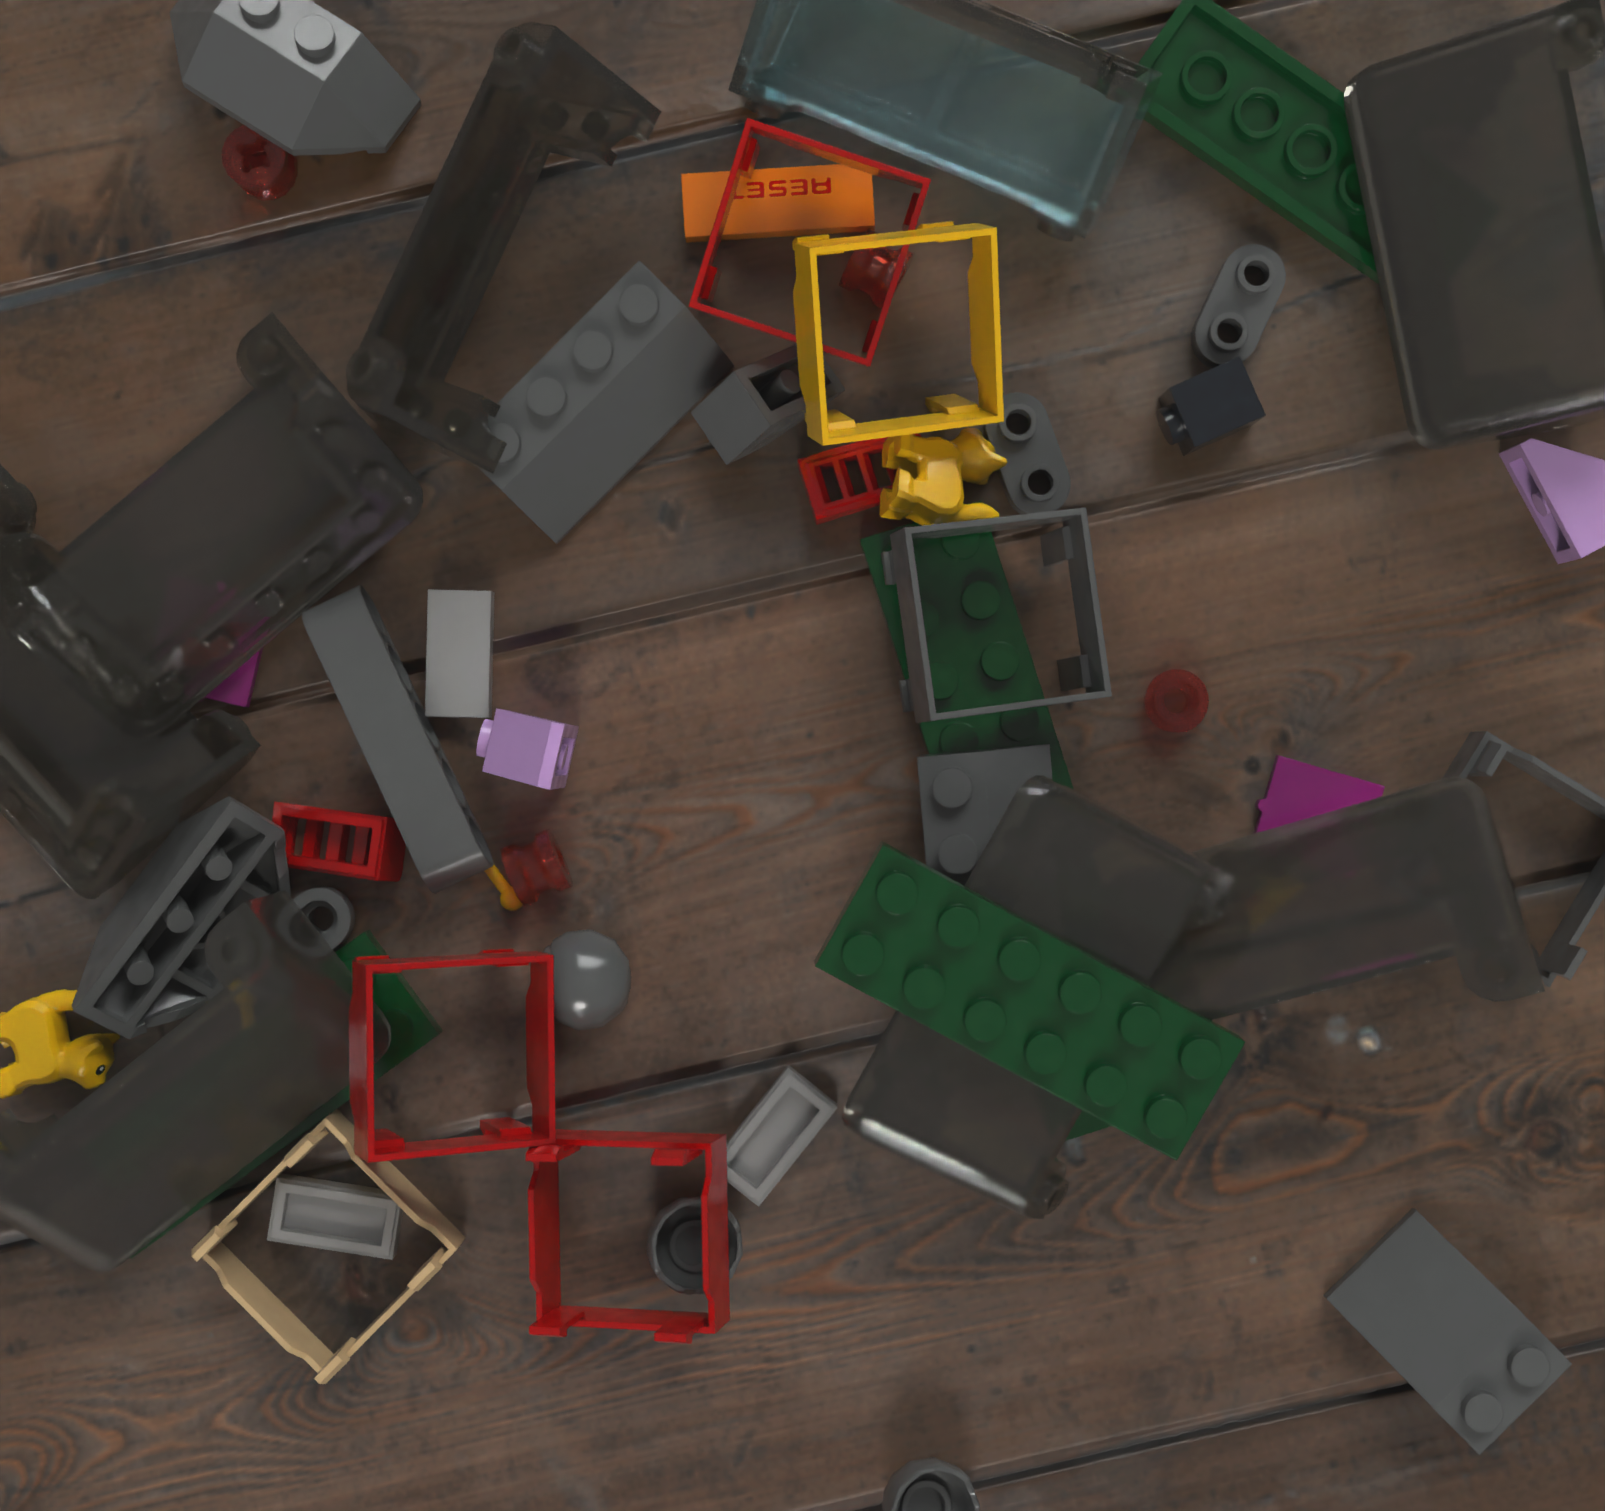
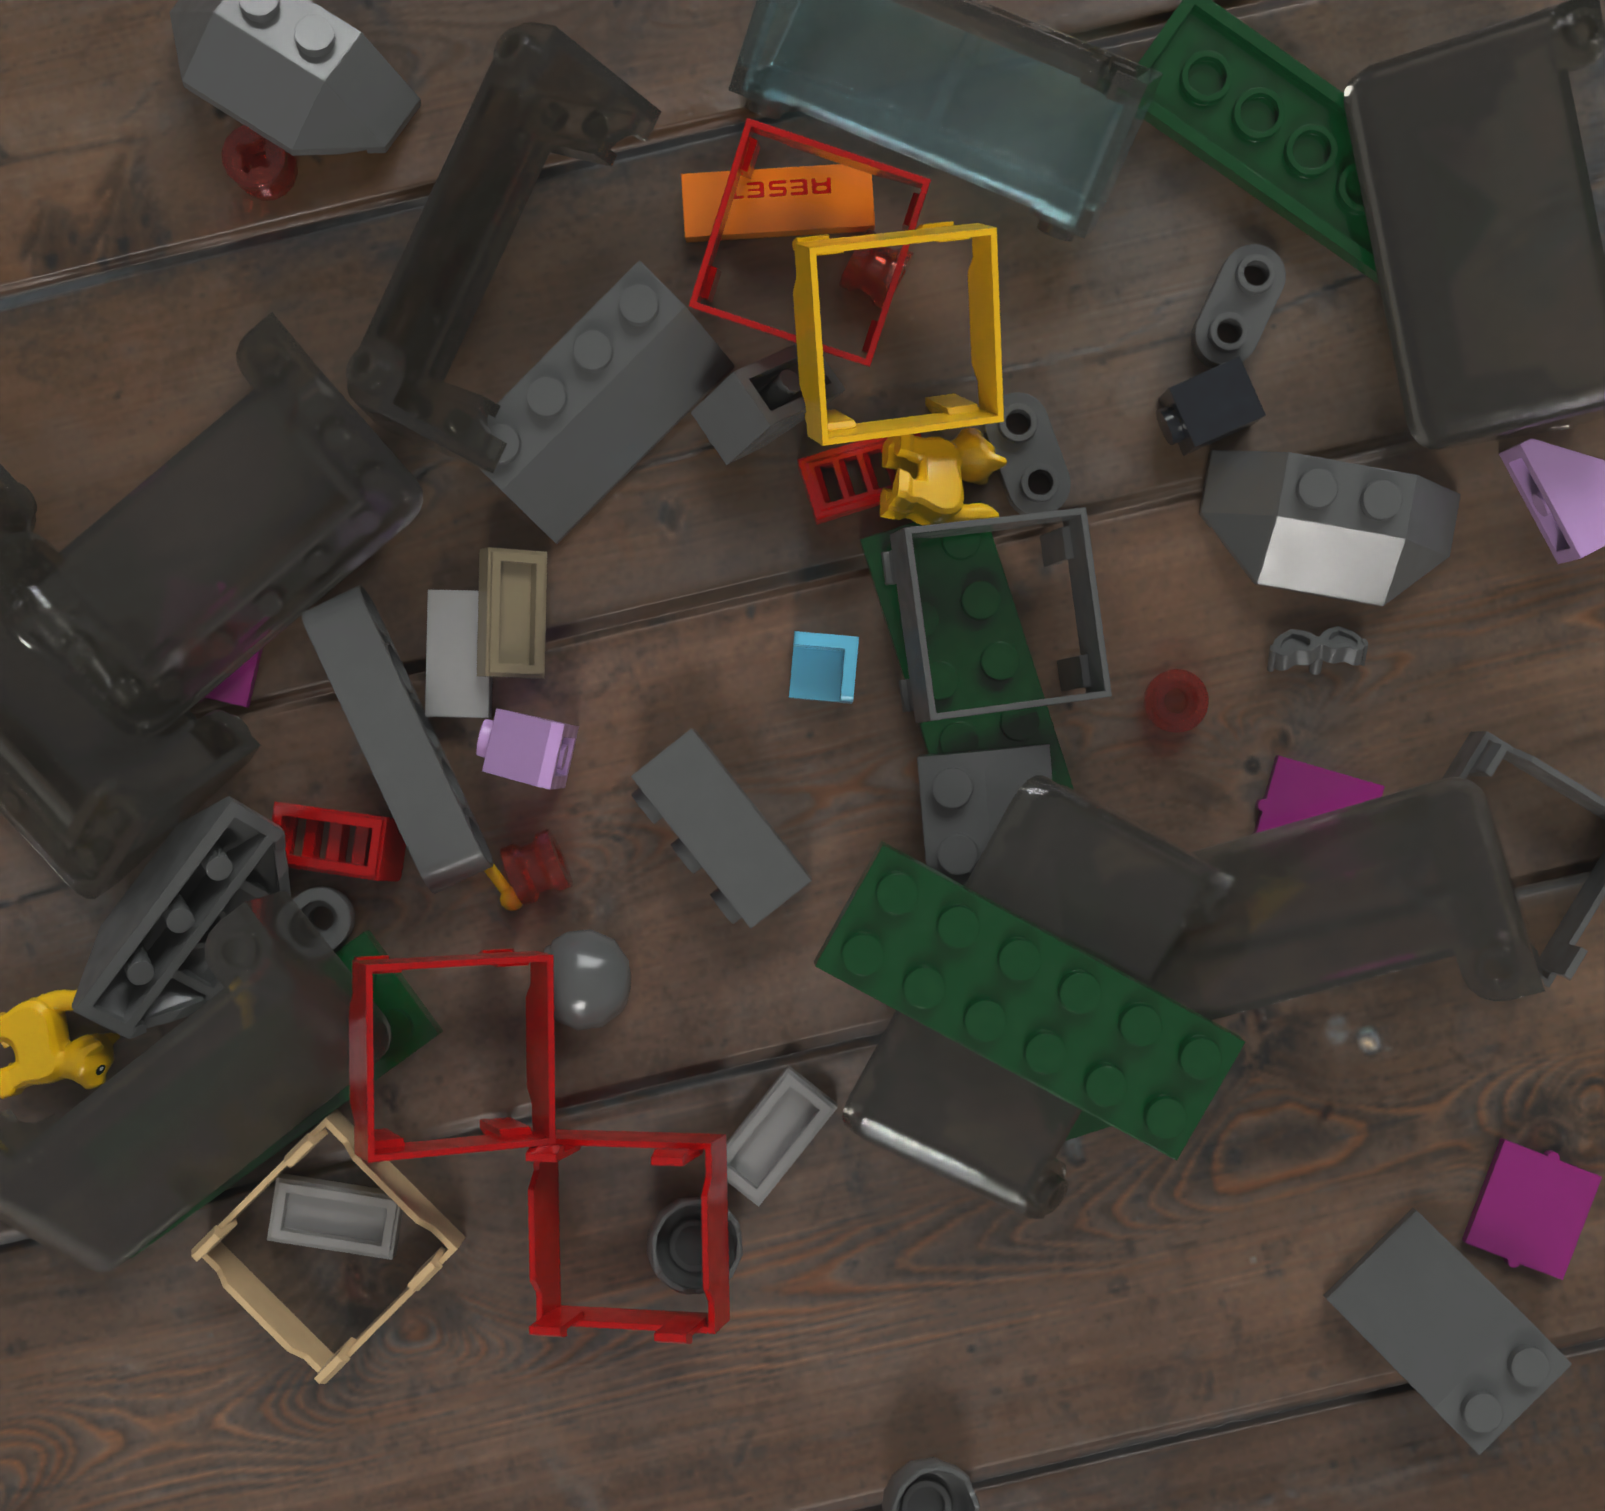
(511, 613): none -> dark tan tile
(719, 830): none -> dark grey brick
(823, 667): none -> medium azure panel
(1304, 648): none -> dark grey piece
(1327, 523): none -> dark grey wedge
(1531, 1208): none -> magenta piece

